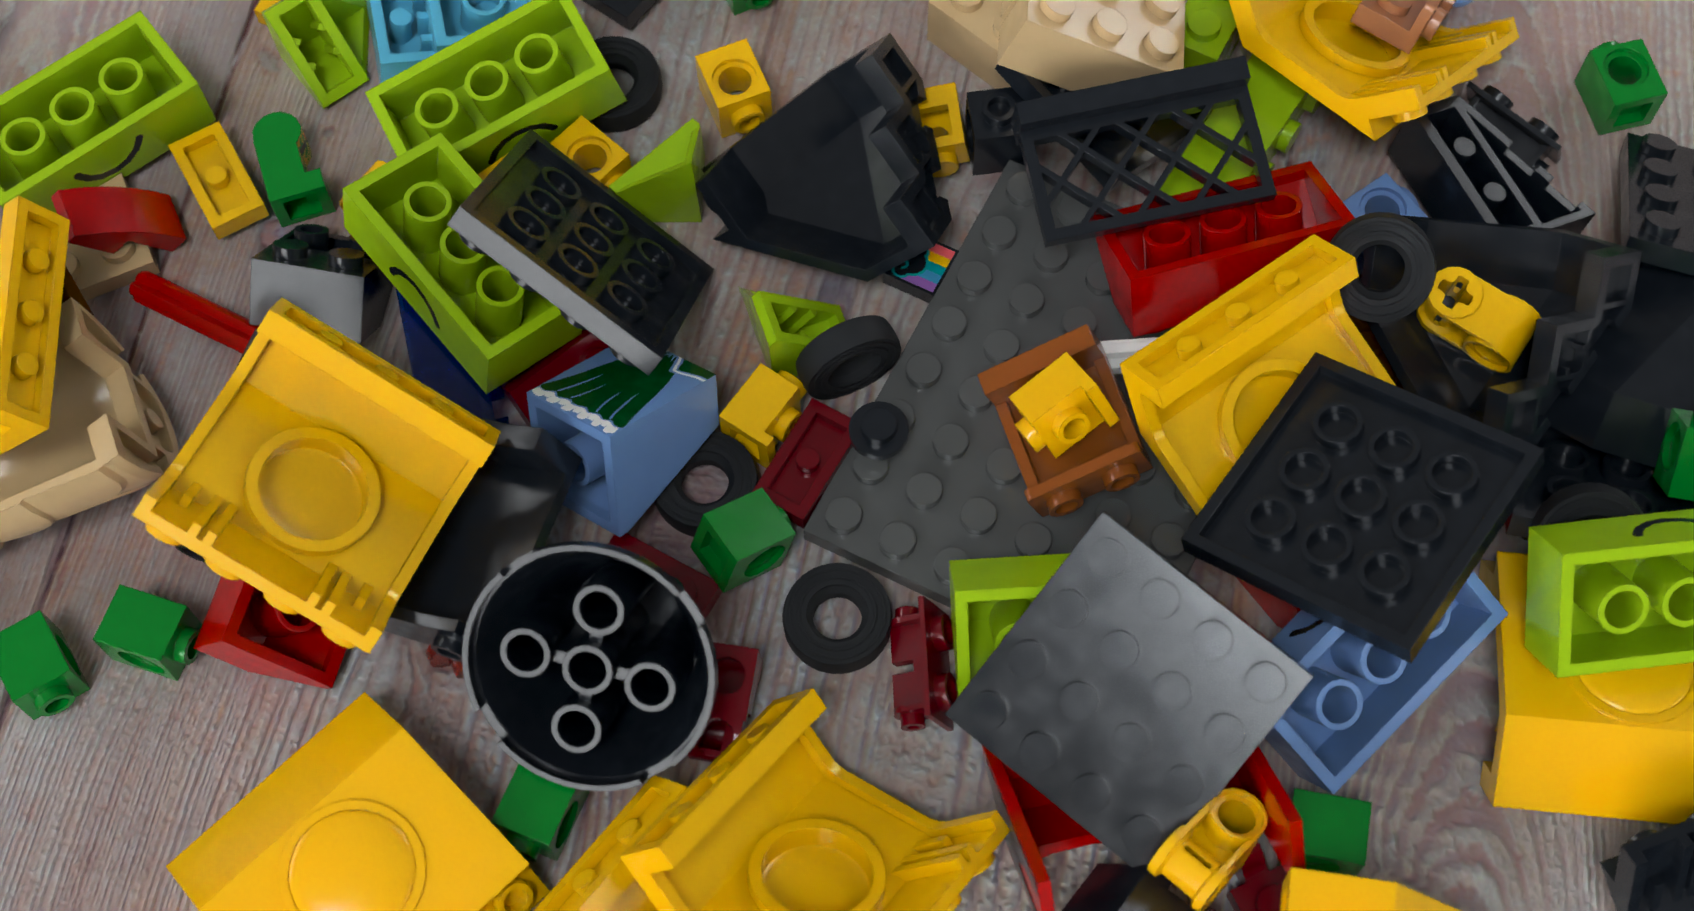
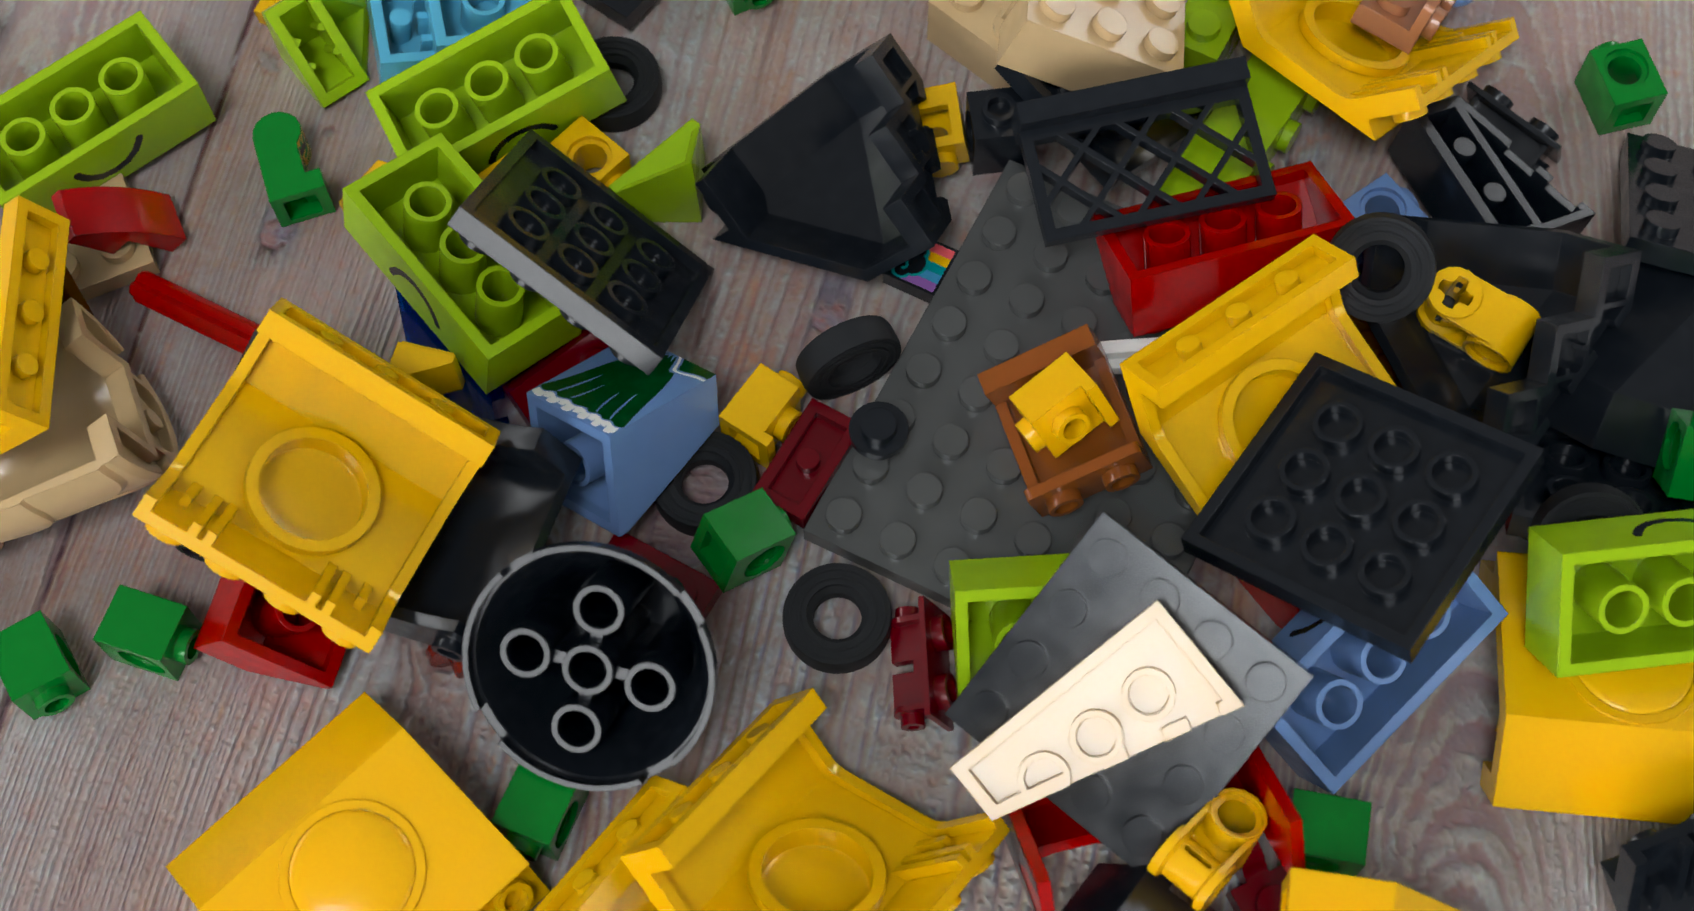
(218, 180): yellow plate -> none
(322, 276): black slope -> none
(429, 366): none -> yellow slope
(731, 70): yellow brick -> none
(737, 684): dark red leg -> none
(787, 325): lime slope -> none
(1111, 705): none -> wing

